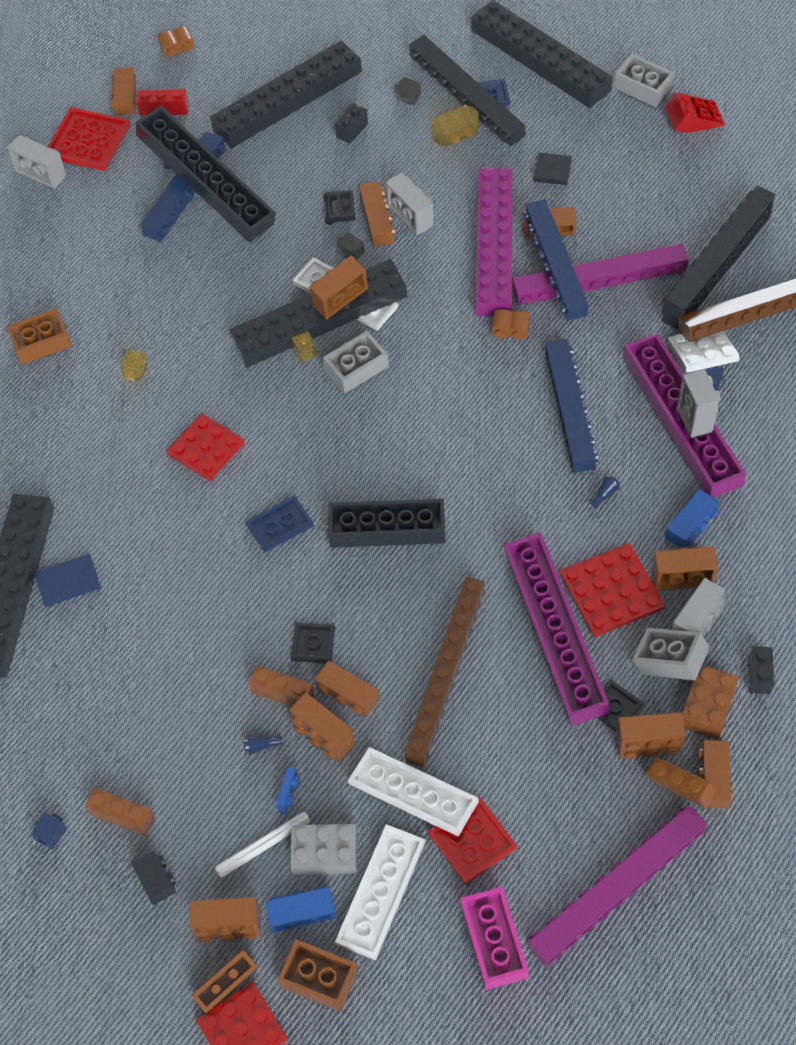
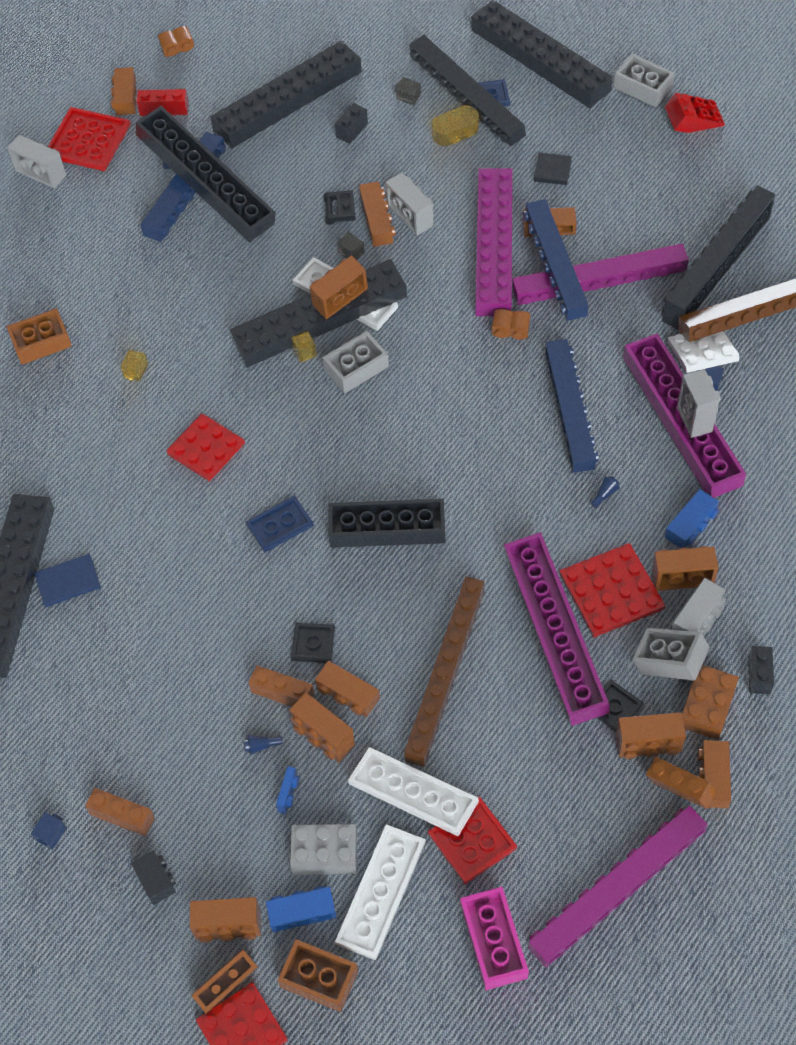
(260, 845): white axle -> none

